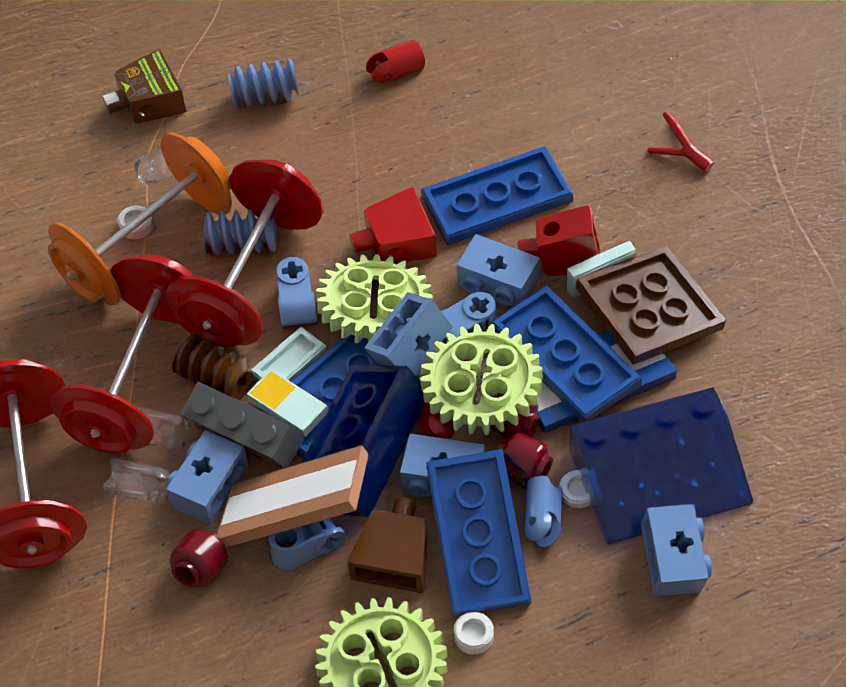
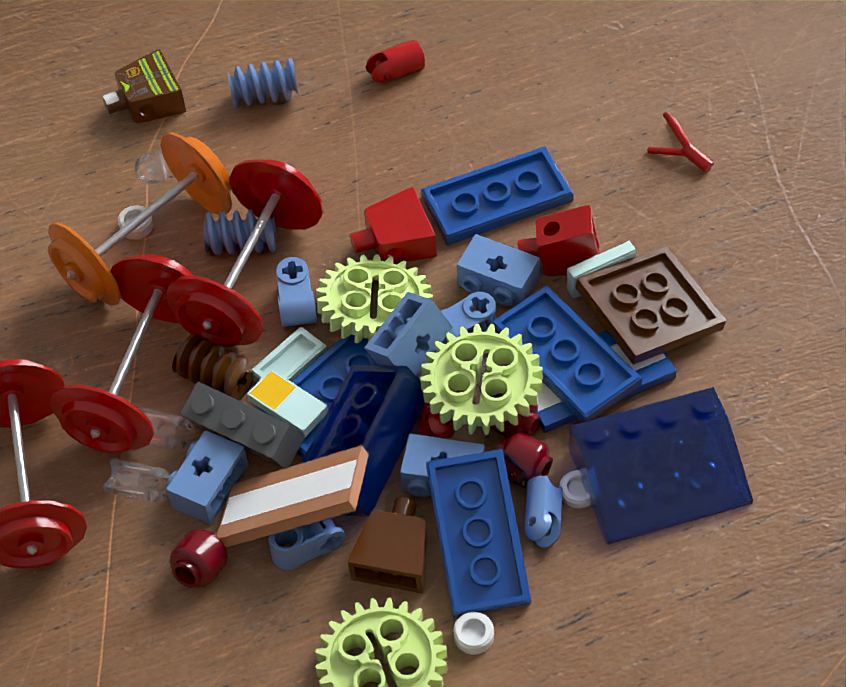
(668, 569): medium blue brick -> none

